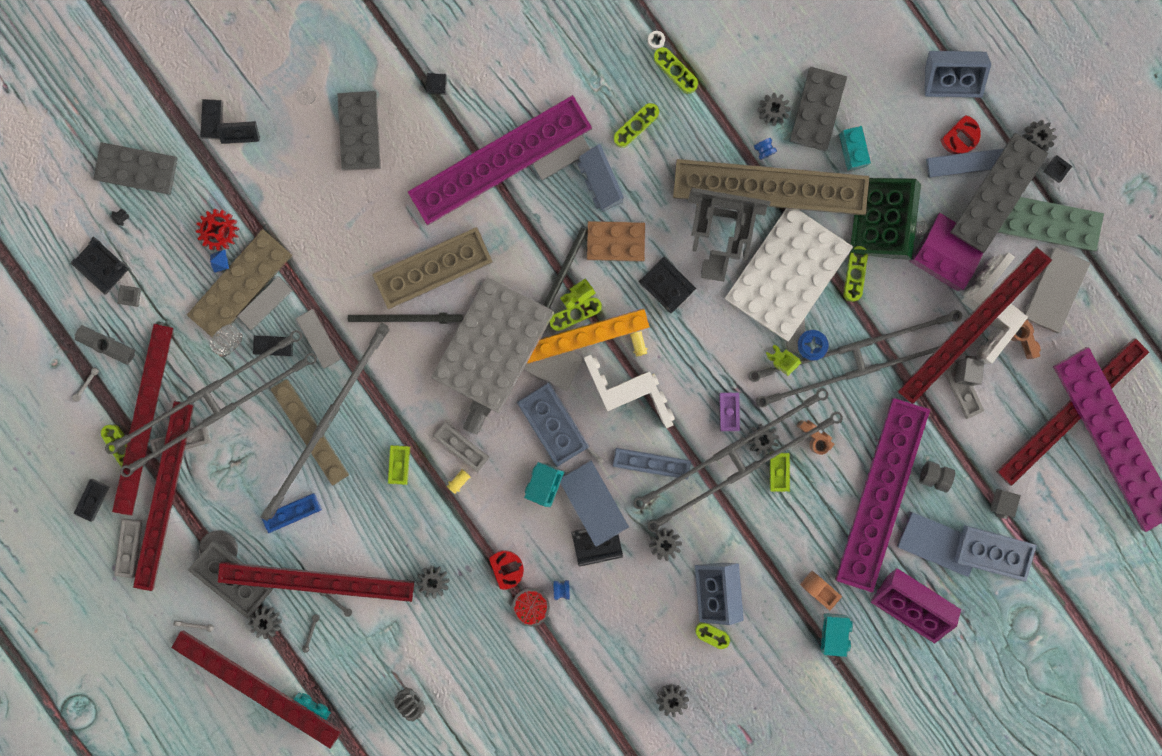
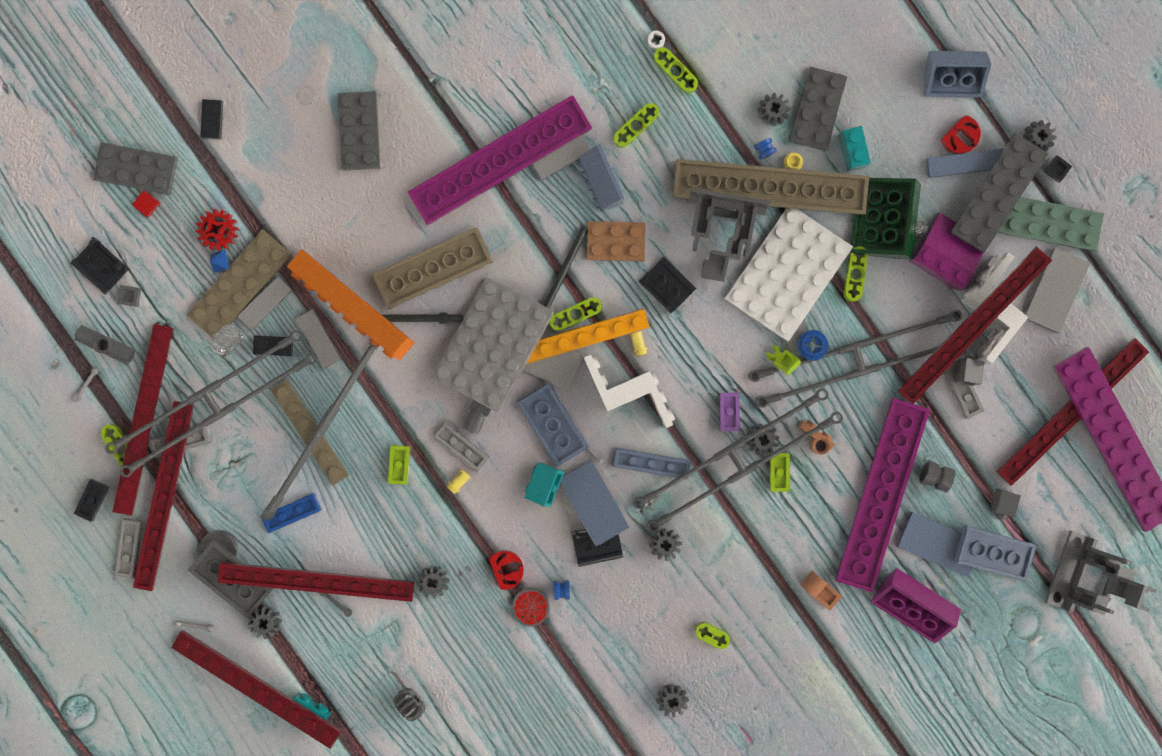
(119, 216): black piece -> none
(146, 203): none -> red tile
(238, 132): black plate -> none
(315, 618): dark grey hinge -> none
(351, 305): none -> orange brick
(436, 83): black plate -> none
(579, 292): lime plate -> none
(719, 593): sand blue slope -> none
(793, 161): none -> light yellow plate
(836, 634): teal brick -> none
(1030, 346): nougat plate -> none
(1072, 570): none -> dark grey container

